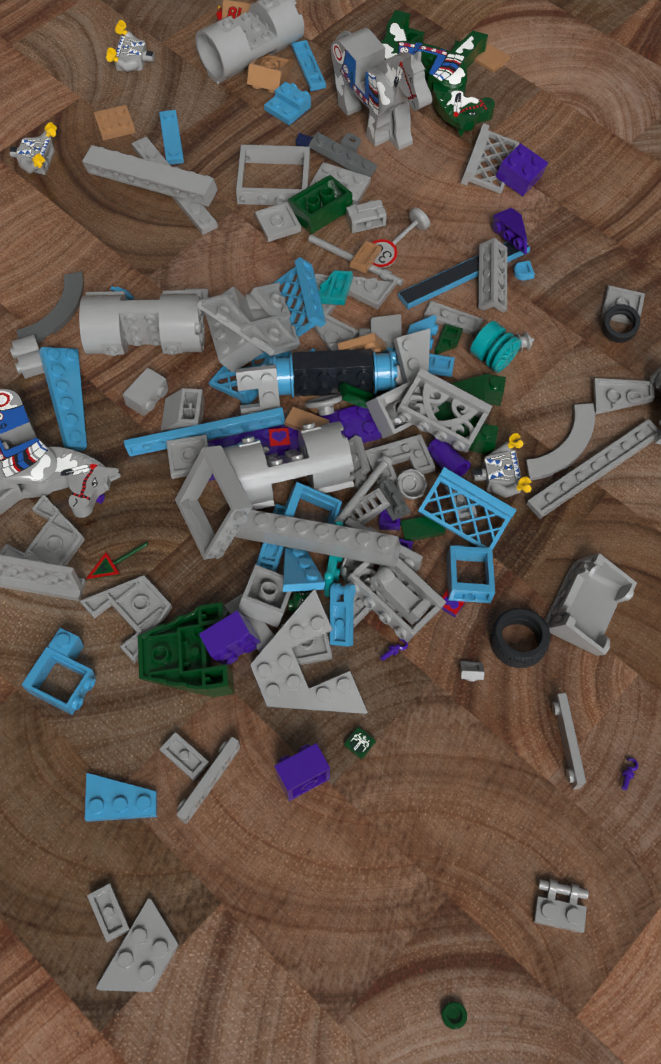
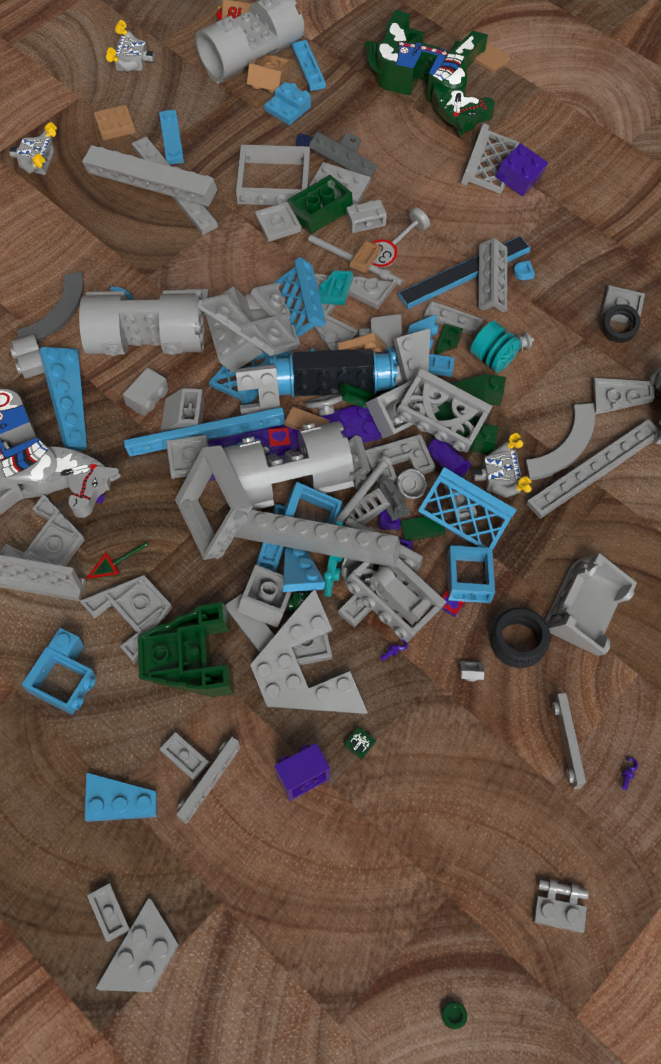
(230, 638): dark purple brick -> none
(342, 614): dark azure plate -> none
(380, 84): light grey animal -> none
(511, 227): dark purple slope -> none

